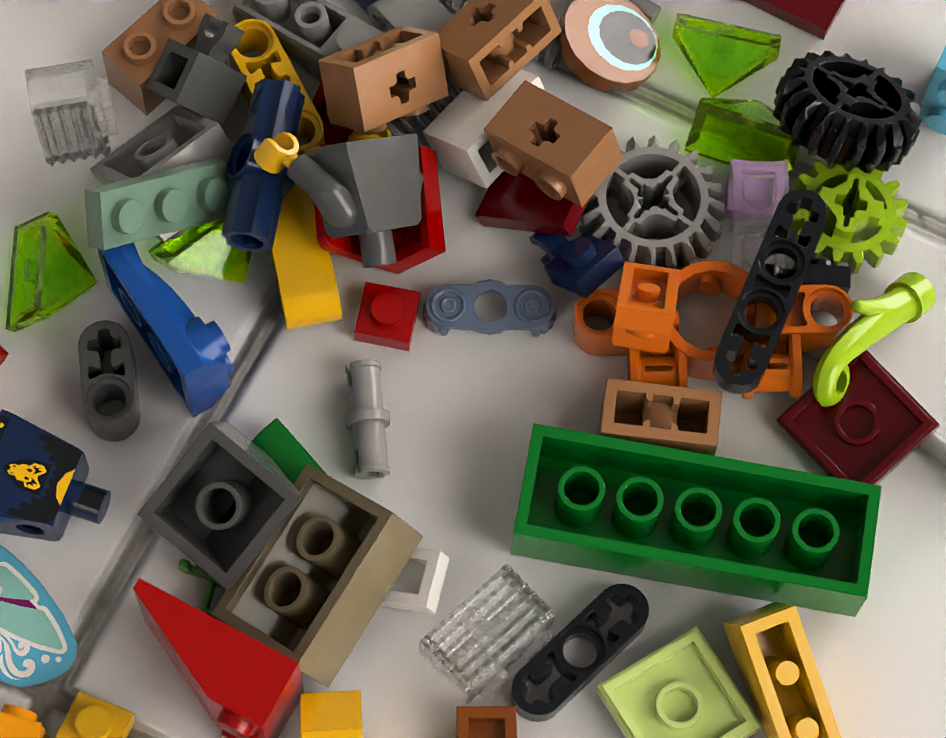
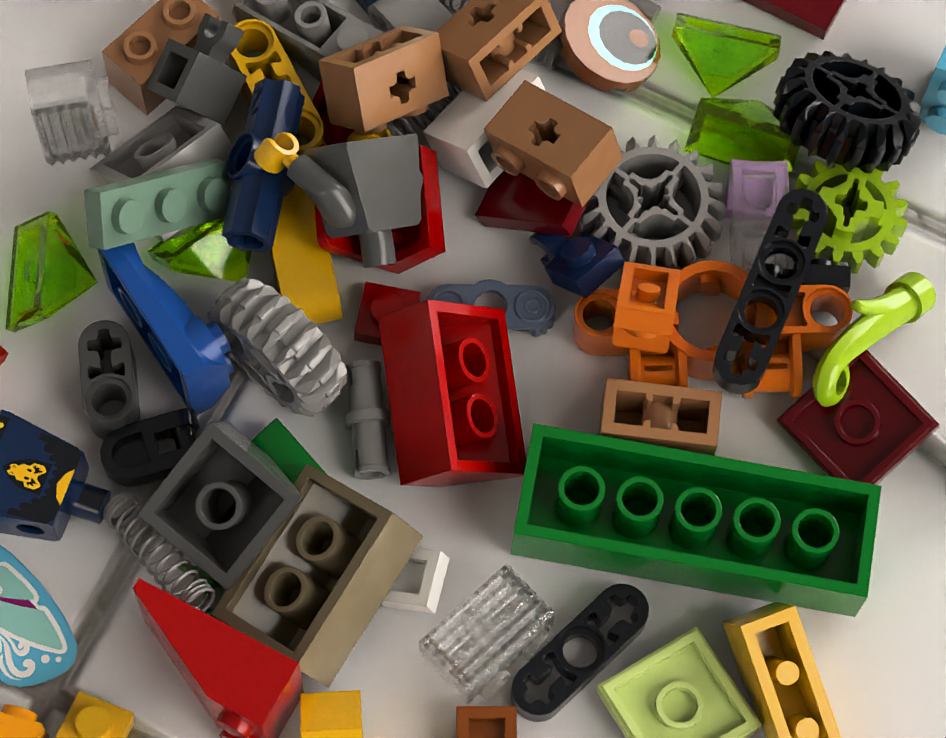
(114, 523): none -> light grey piece
(132, 453): none -> black plate
(279, 347): none -> light grey gear
(452, 394): none -> red slope

